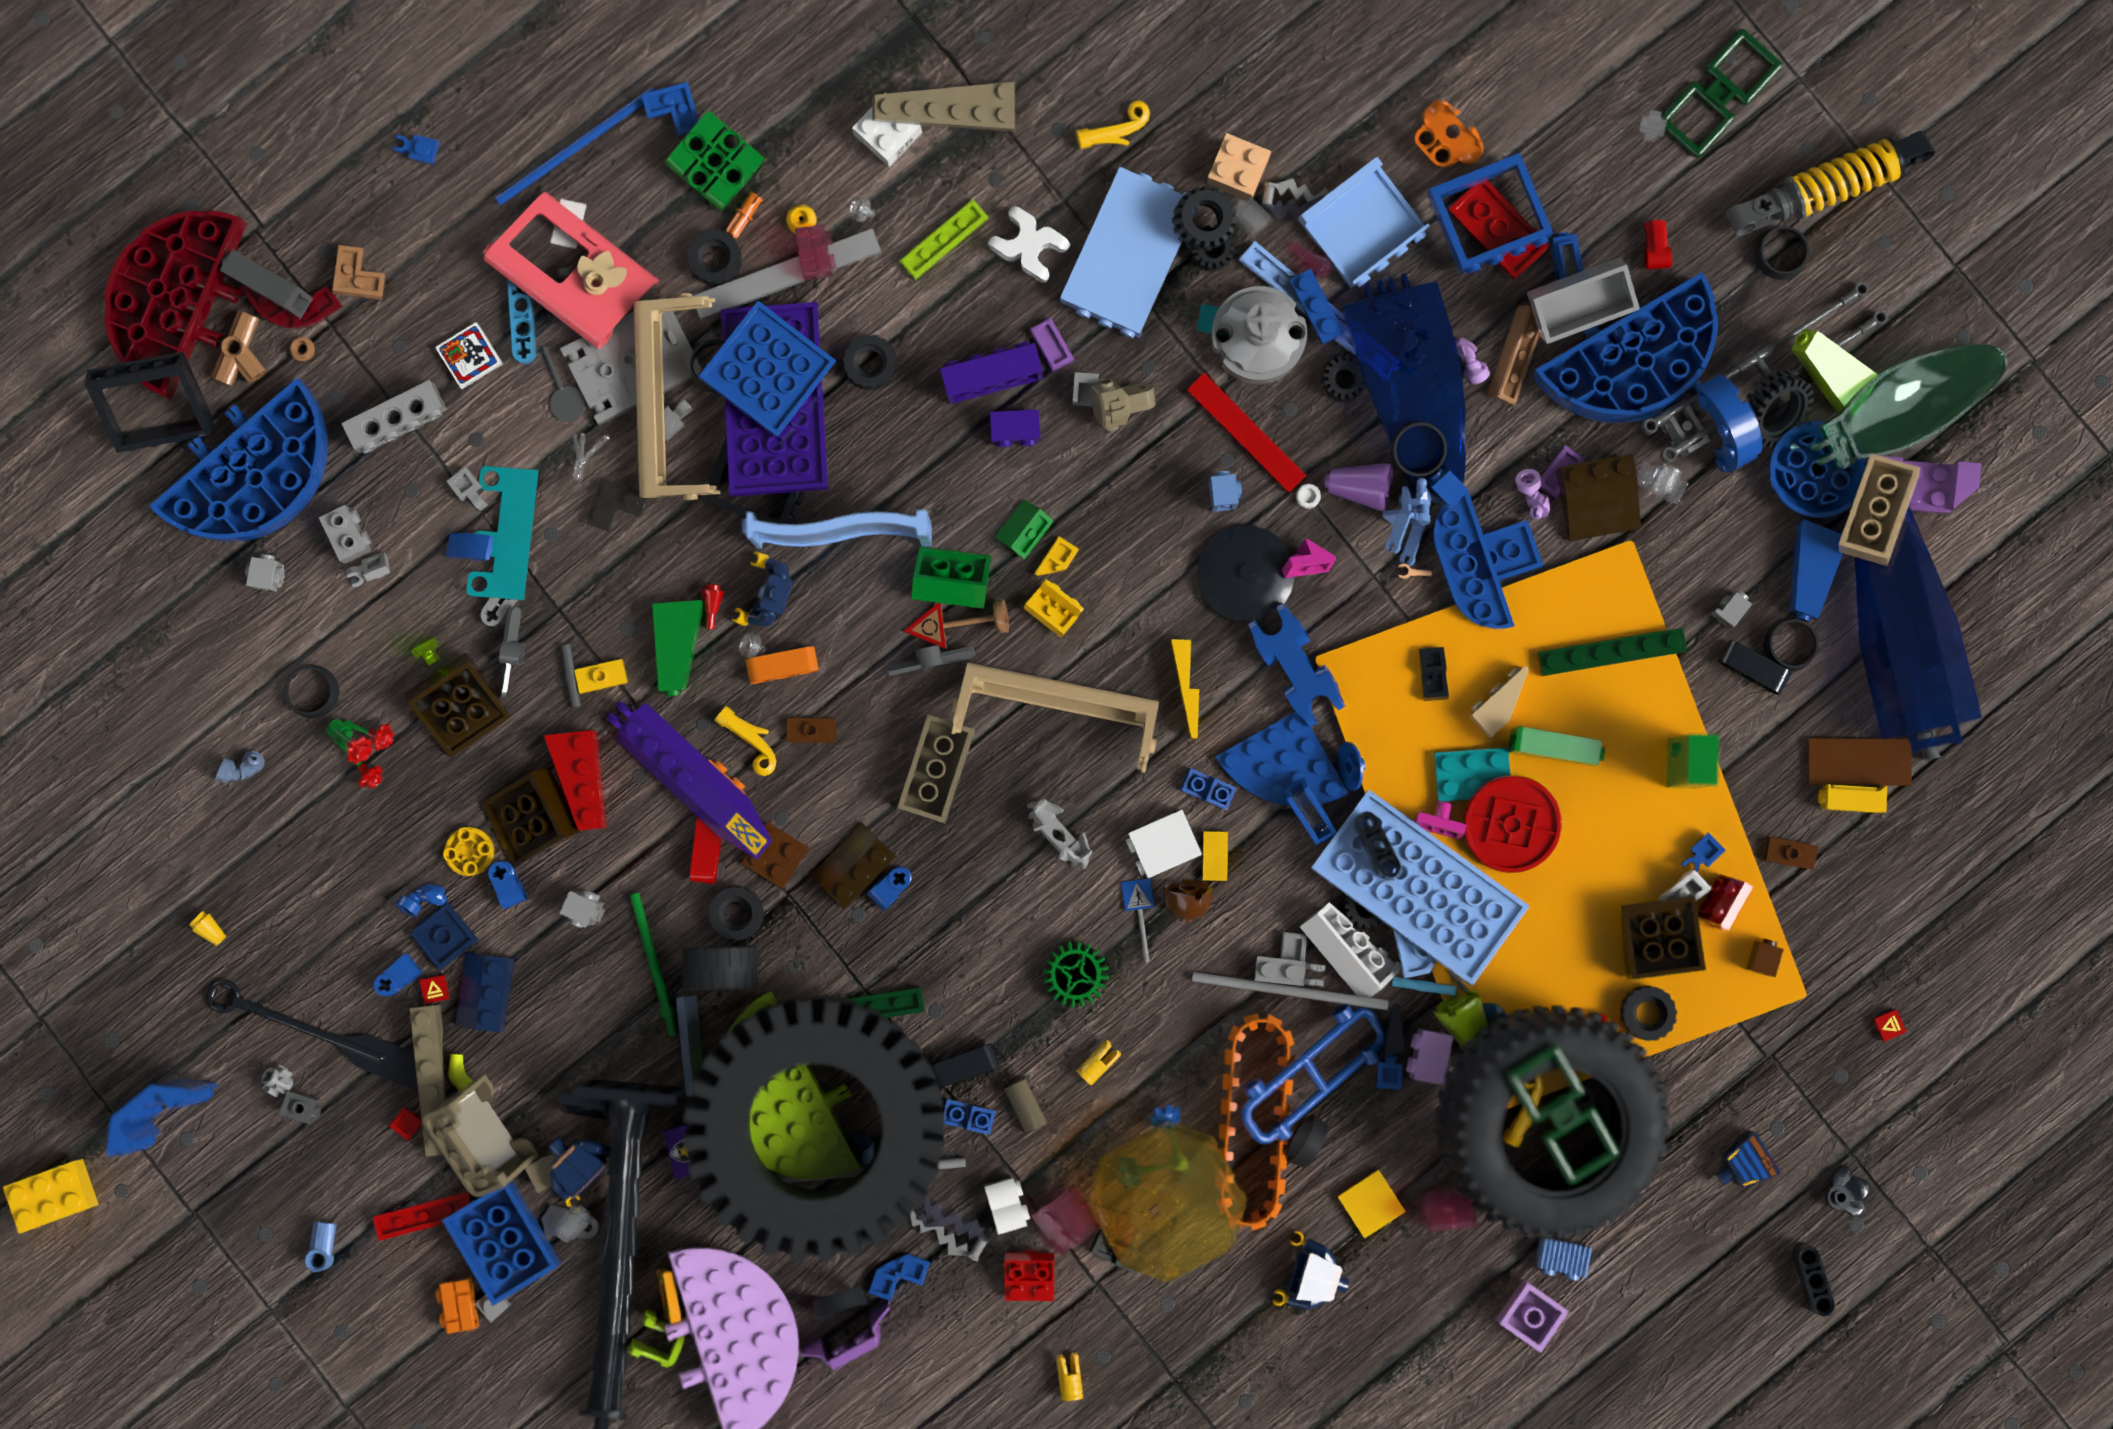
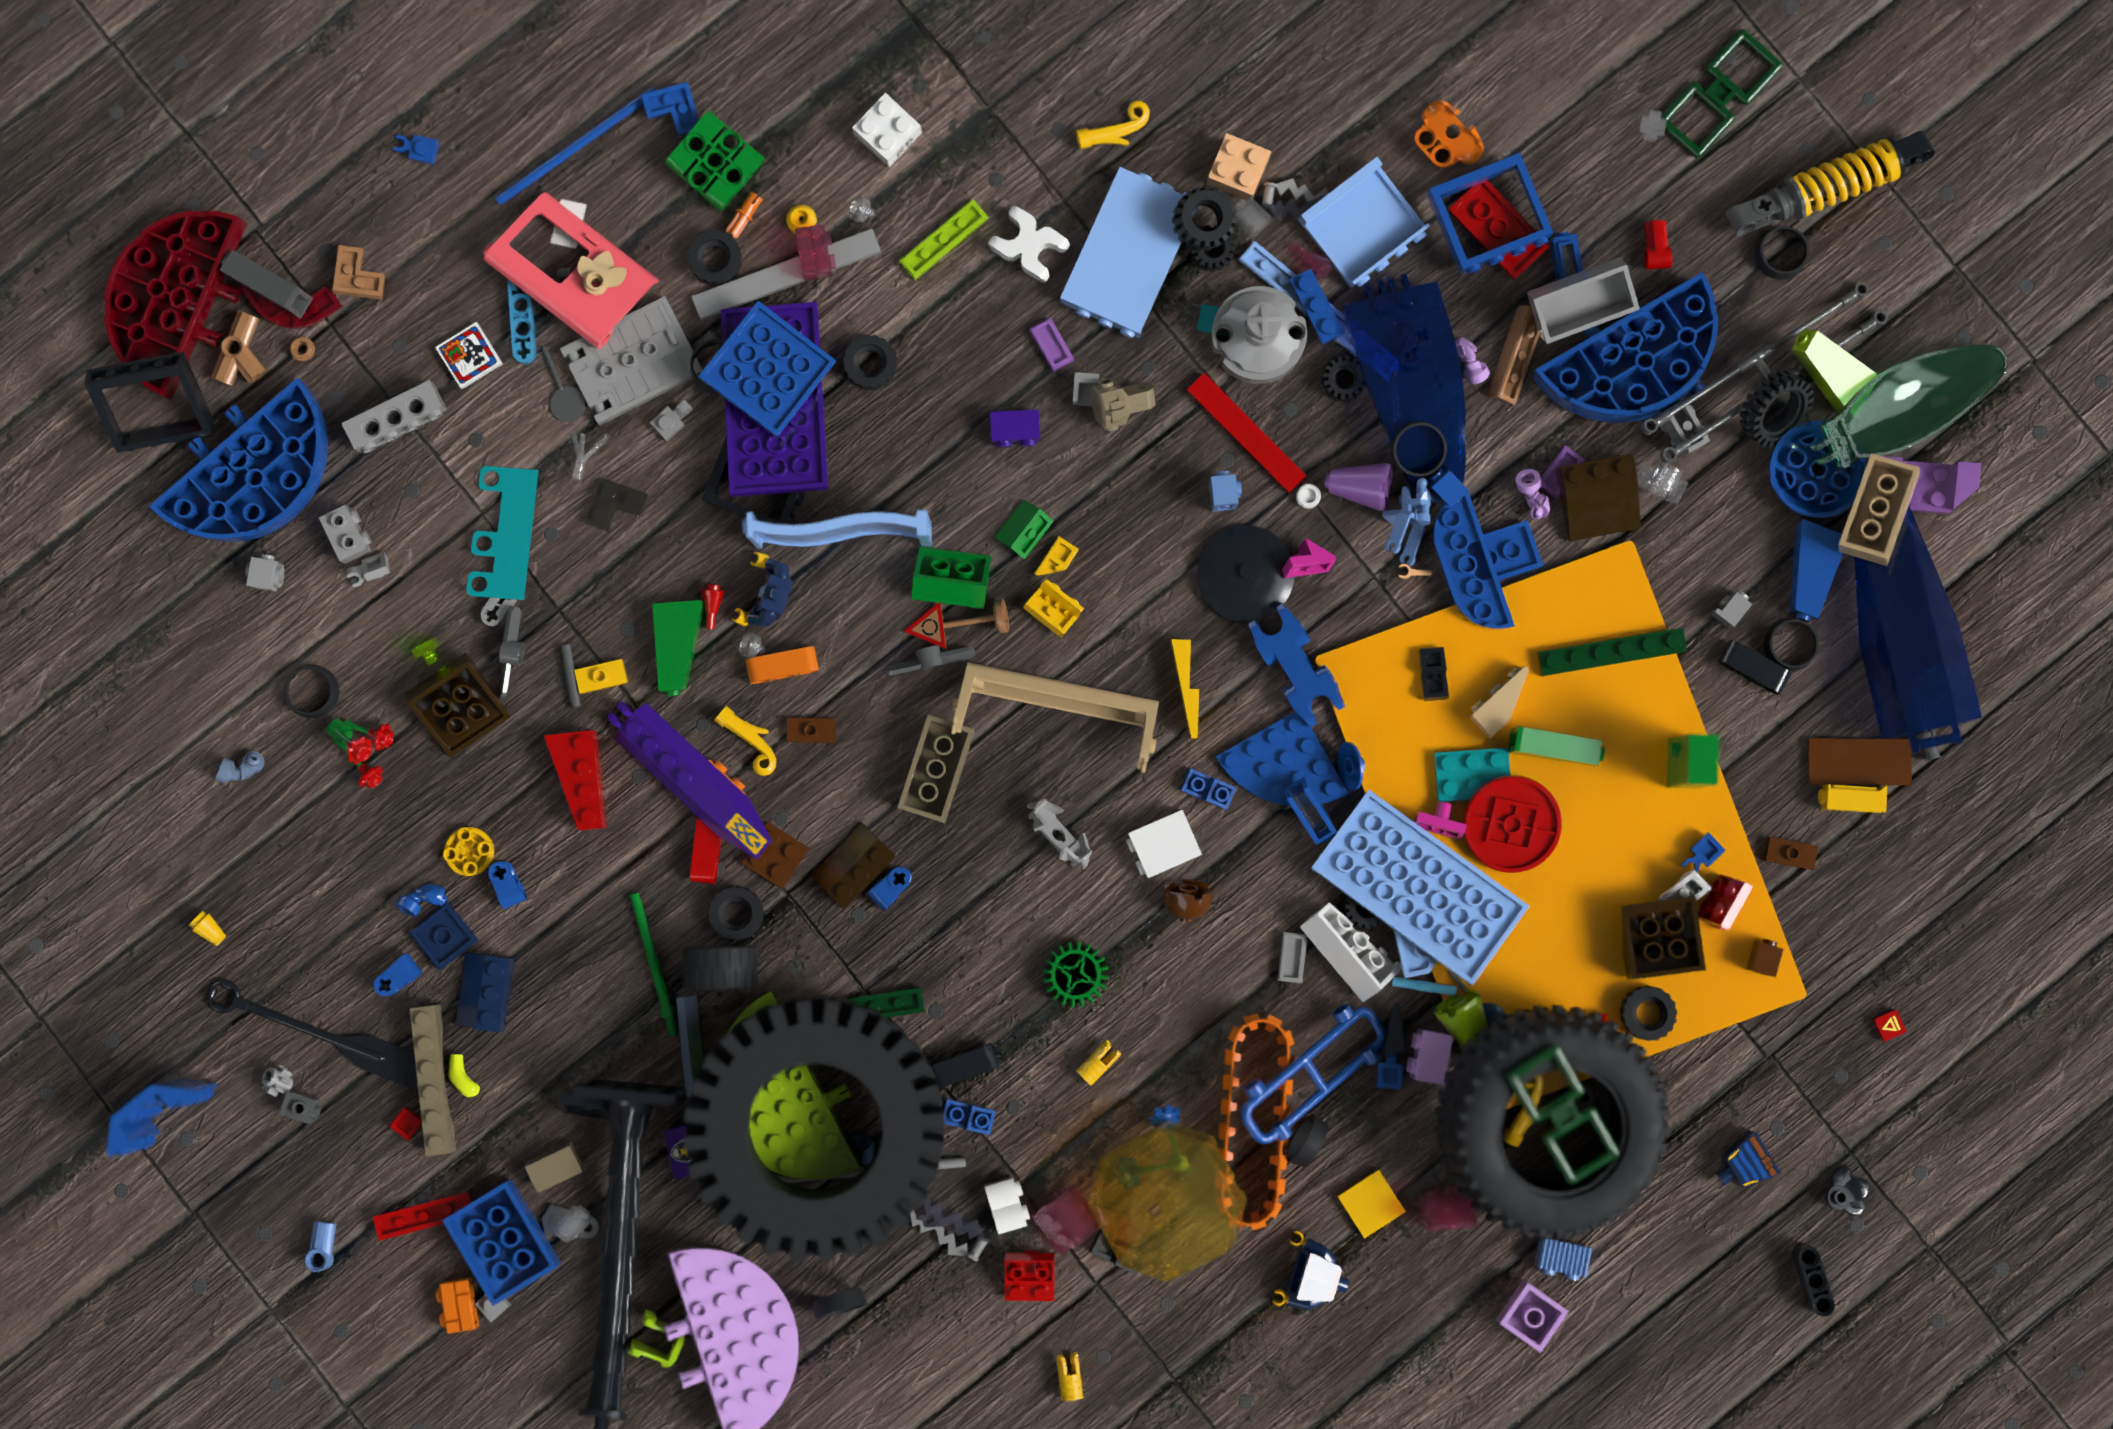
(50, 1196): yellow brick -> none
(435, 989): red tile -> none
(466, 486): light grey plate -> none
(469, 546): blue slope -> none
(477, 1140): dark tan windscreen -> none
(530, 816): dark brown slope -> none
(576, 1166): dark blue torso -> none
(583, 908): light grey brick -> none
(651, 397): tan piece -> none
(668, 1295): light orange tile -> none
(846, 1352): medium lavender piece -> none
(906, 1267): blue tile -> none
(961, 107): dark tan wing -> none
(991, 373): dark purple brick -> none
(1025, 1105): dark tan brick -> none
(1139, 896): piece -> none
(1215, 856): yellow tile -> none
(1285, 971): light grey hinge -> none
(1290, 991): light grey piece -> none
(1377, 858): black beam -> none
(1734, 423): blue brick -> none

